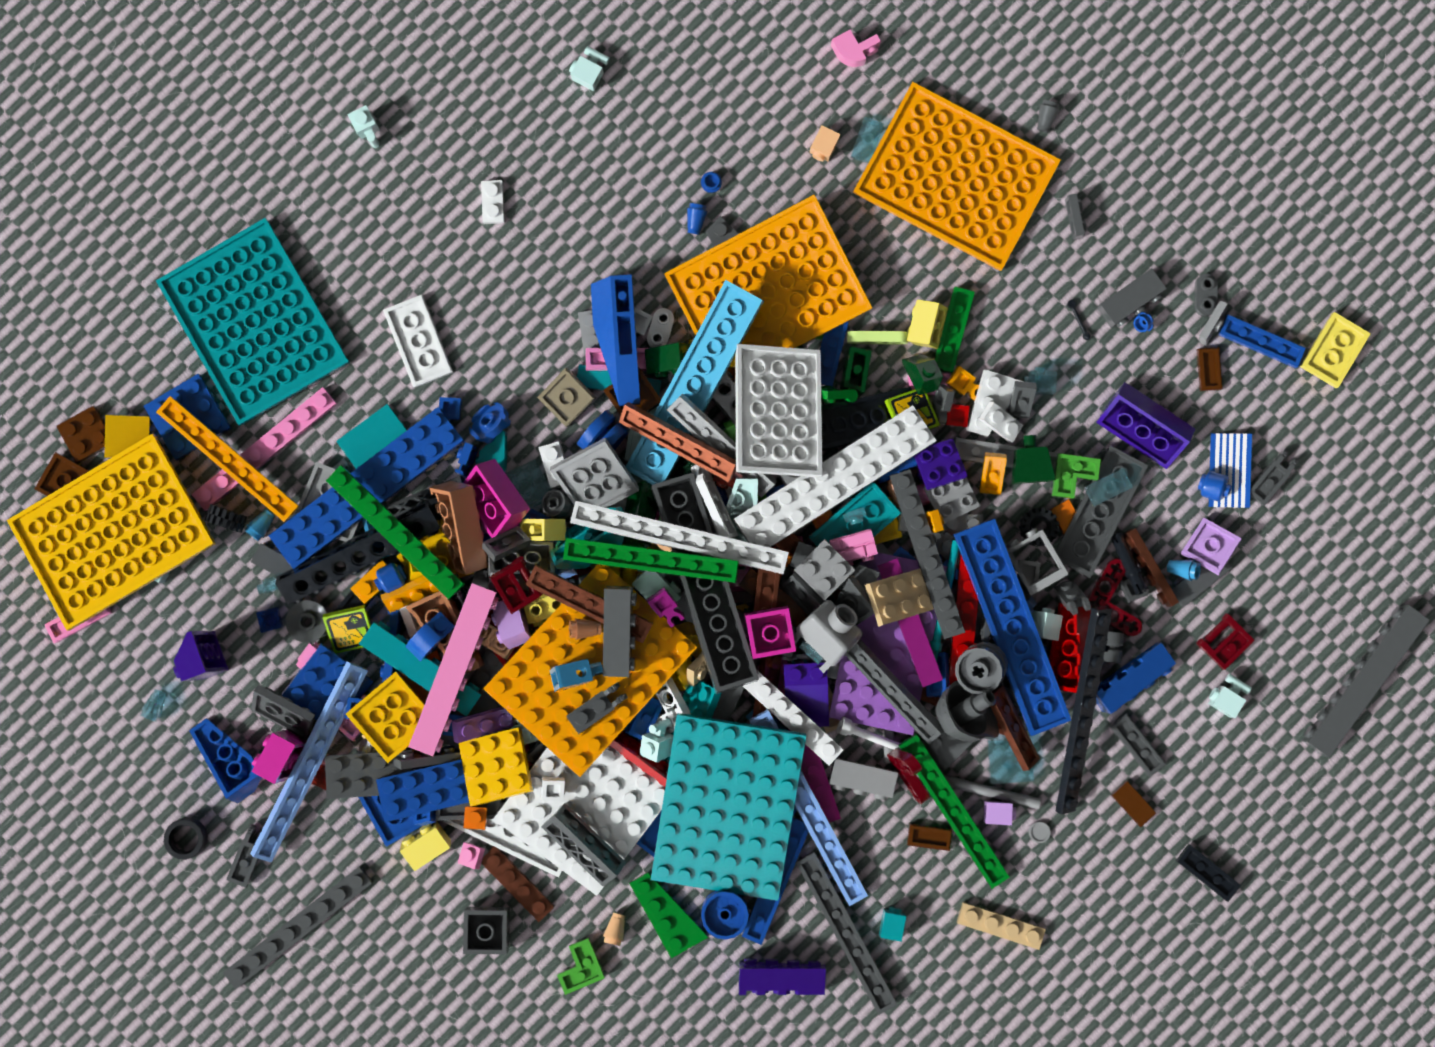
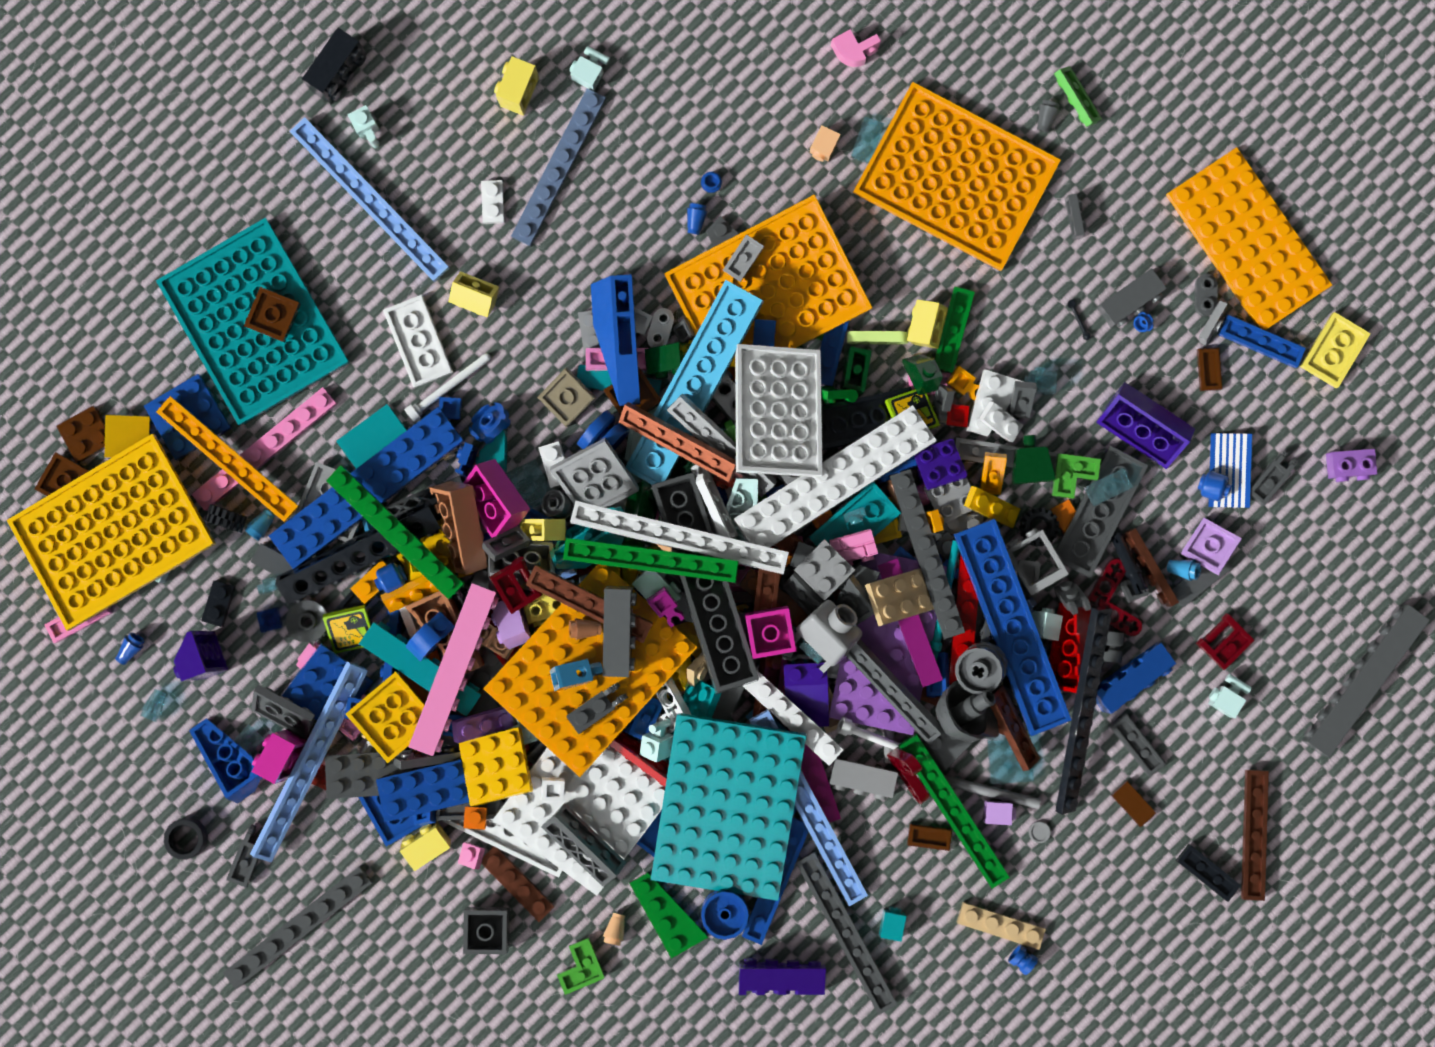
(129, 648): none -> blue cone
(218, 603): none -> black plate
(249, 739): none -> clear light blue plate
(272, 314): none -> reddish brown plate
(334, 66): none -> black brick
(369, 199): none -> light blue plate
(414, 411): none -> white piece
(473, 294): none -> light yellow brick
(516, 85): none -> light yellow brick
(558, 167): none -> sand blue plate
(683, 331): none -> dark grey slope
(743, 258): none -> light grey plate
(764, 332): none -> blue tile
(992, 507): none -> yellow plate
(1022, 959): none -> blue wheel
(1077, 96): none -> bright green plate
(1249, 239): none -> light orange plate
(1254, 835): none -> copper plate
(1351, 464): none -> medium lavender brick

